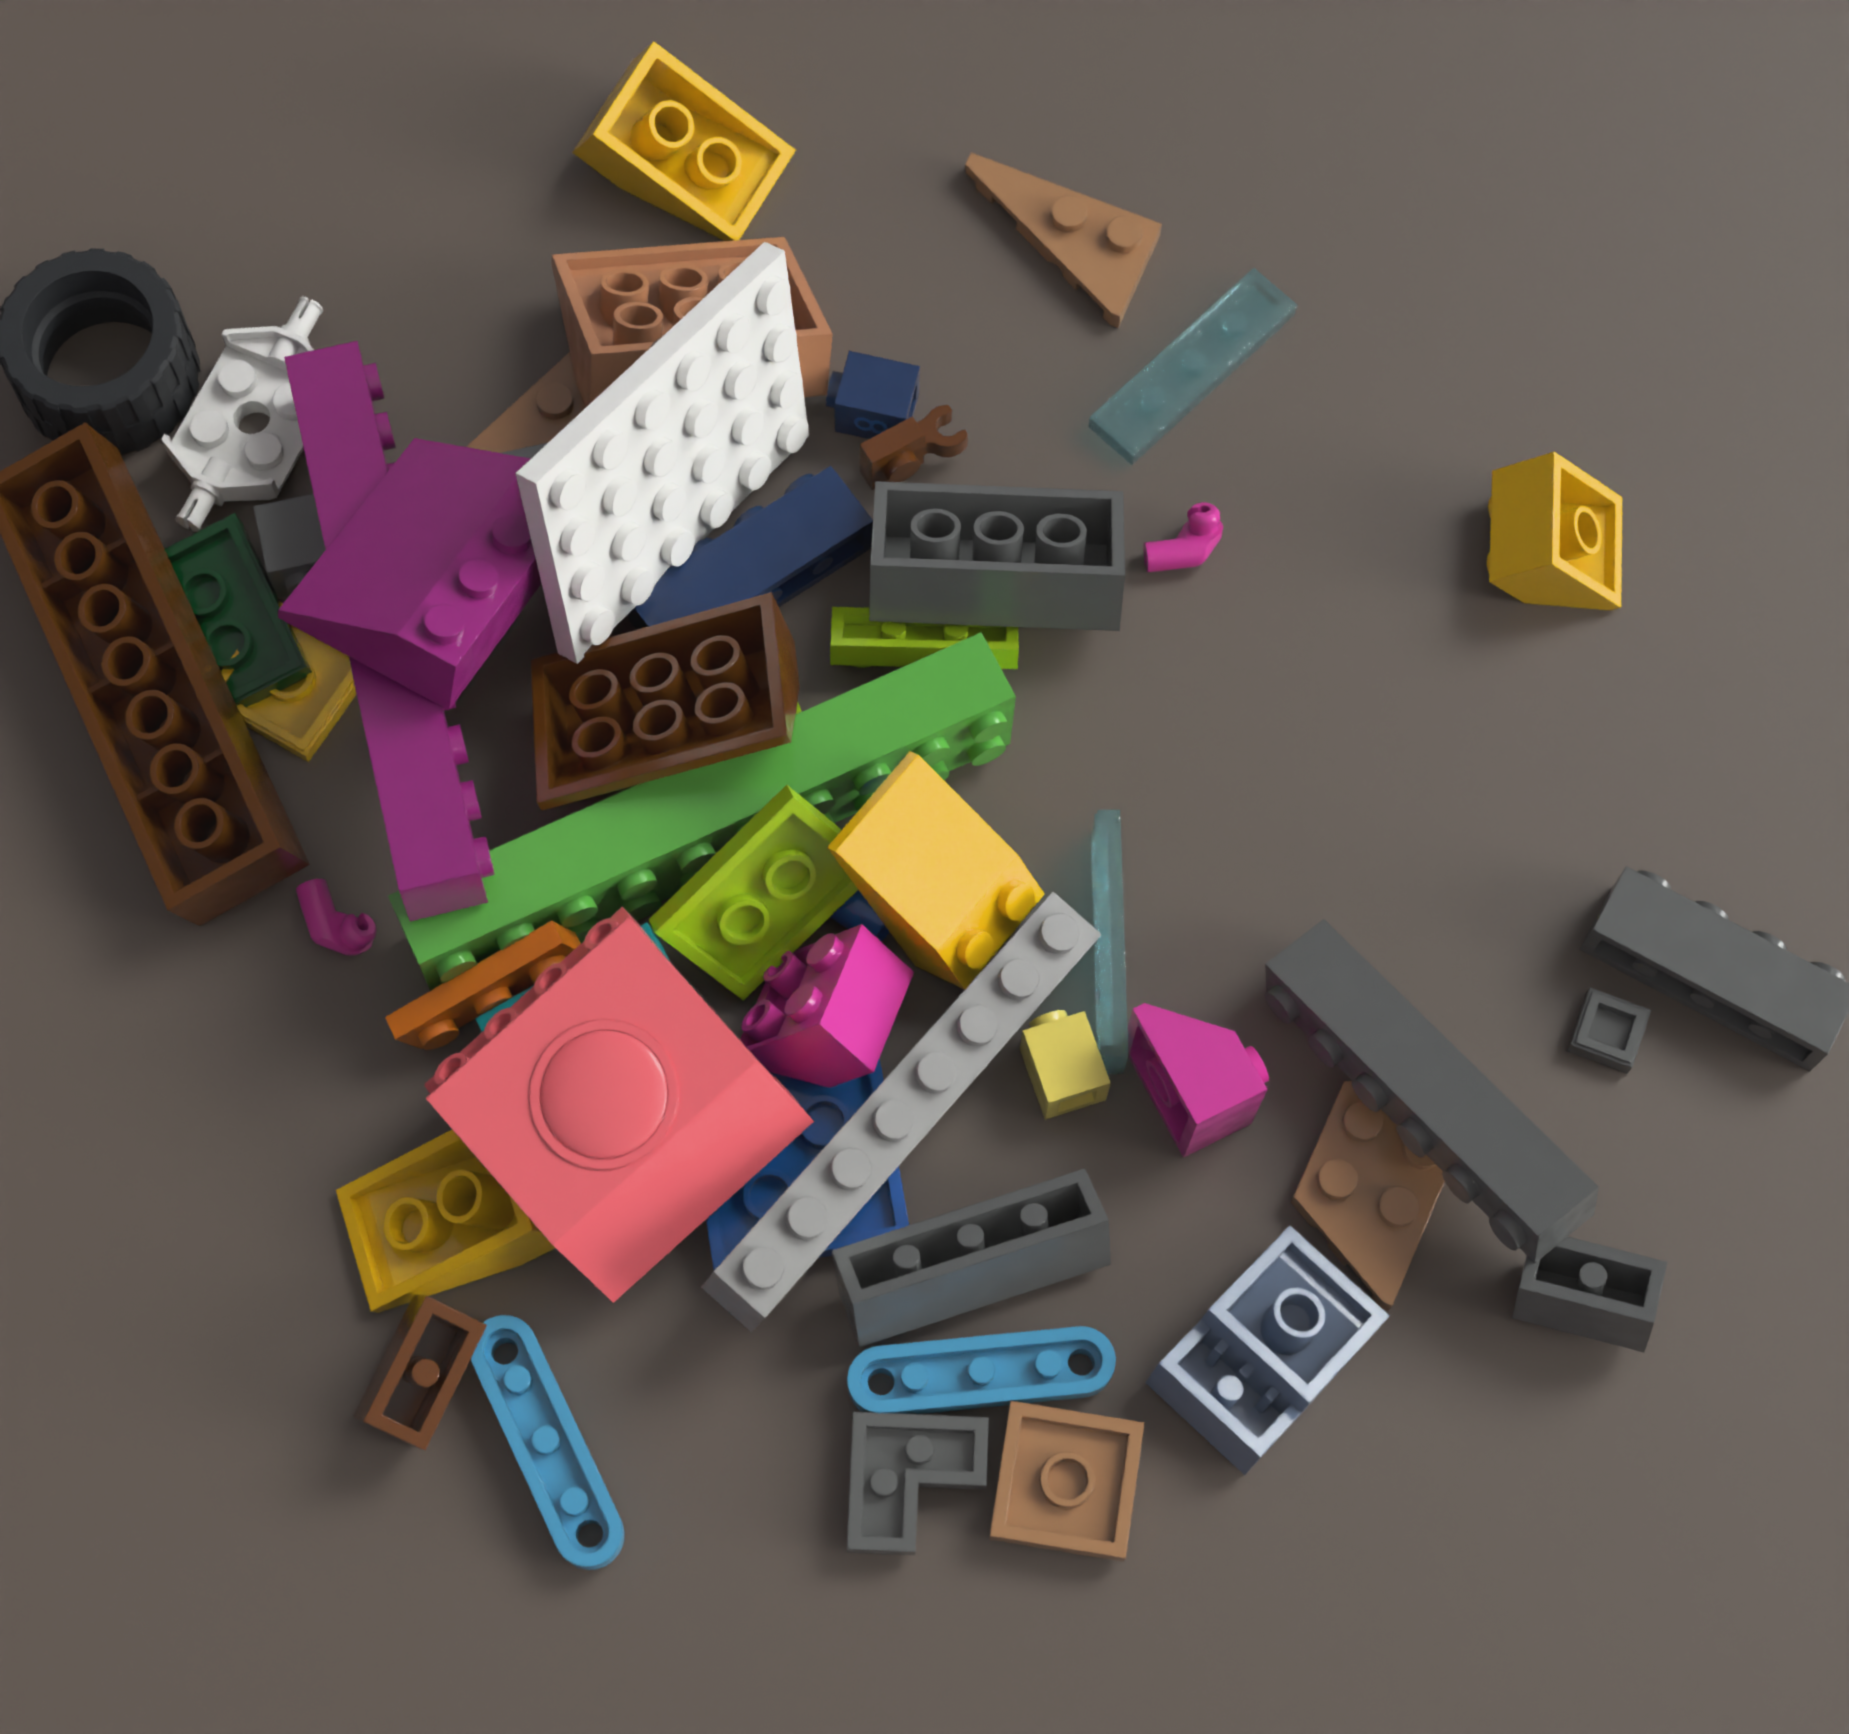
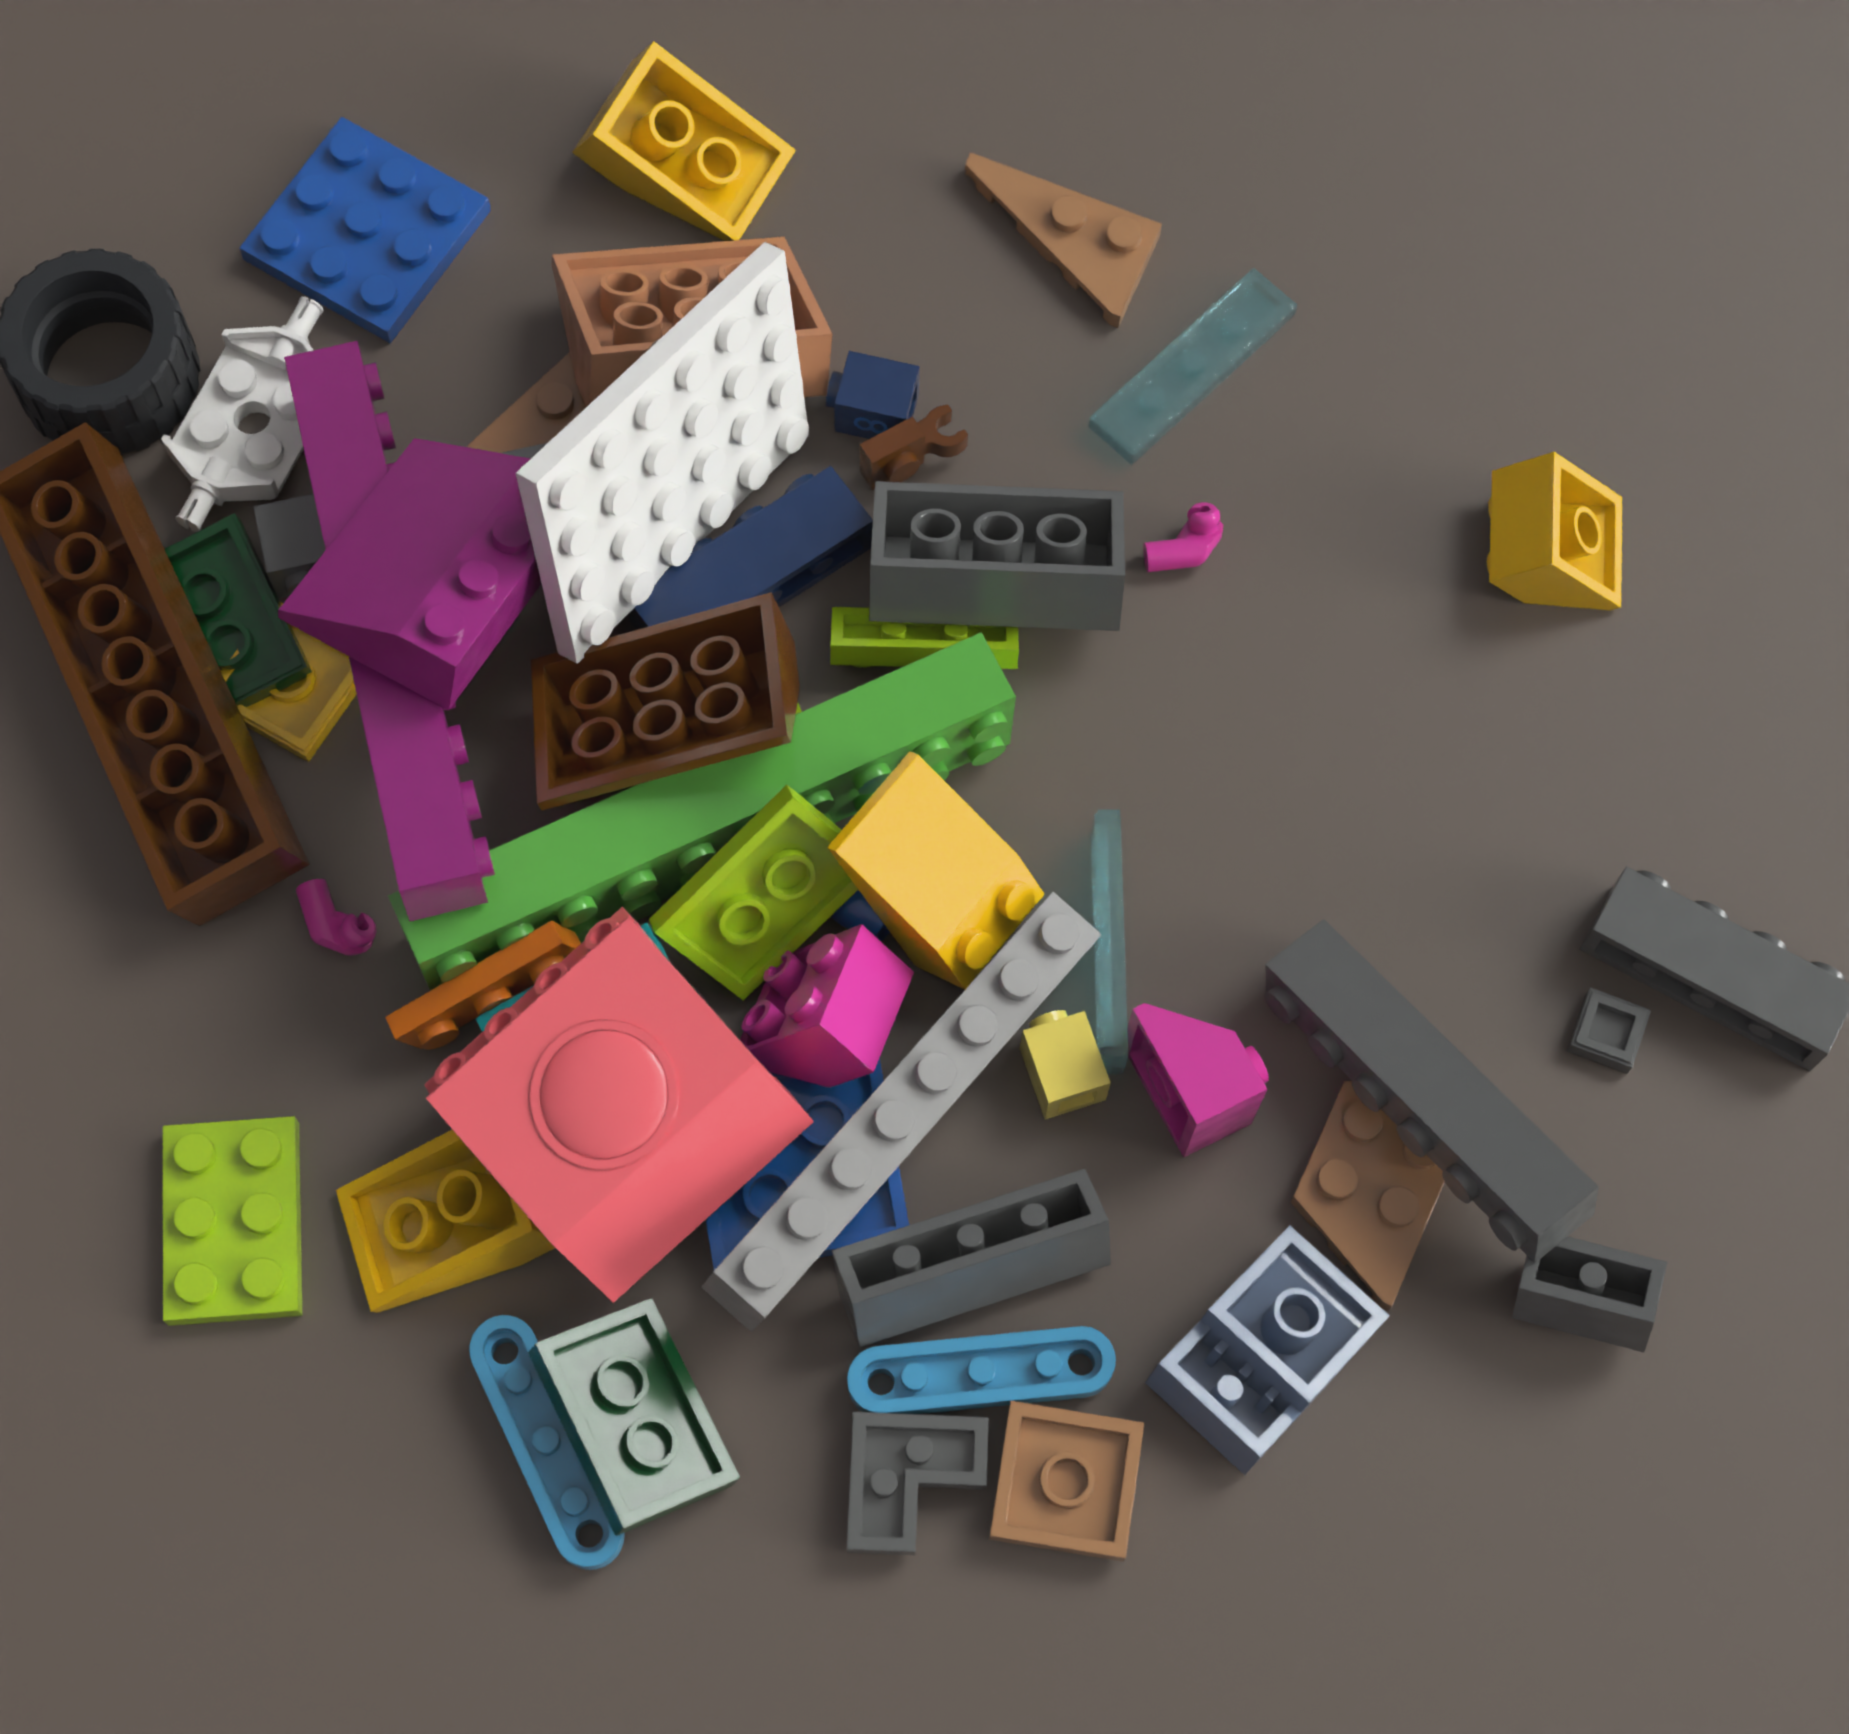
(231, 1221): none -> lime plate
(365, 229): none -> blue plate
(420, 1371): reddish brown brick -> none
(633, 1416): none -> plate

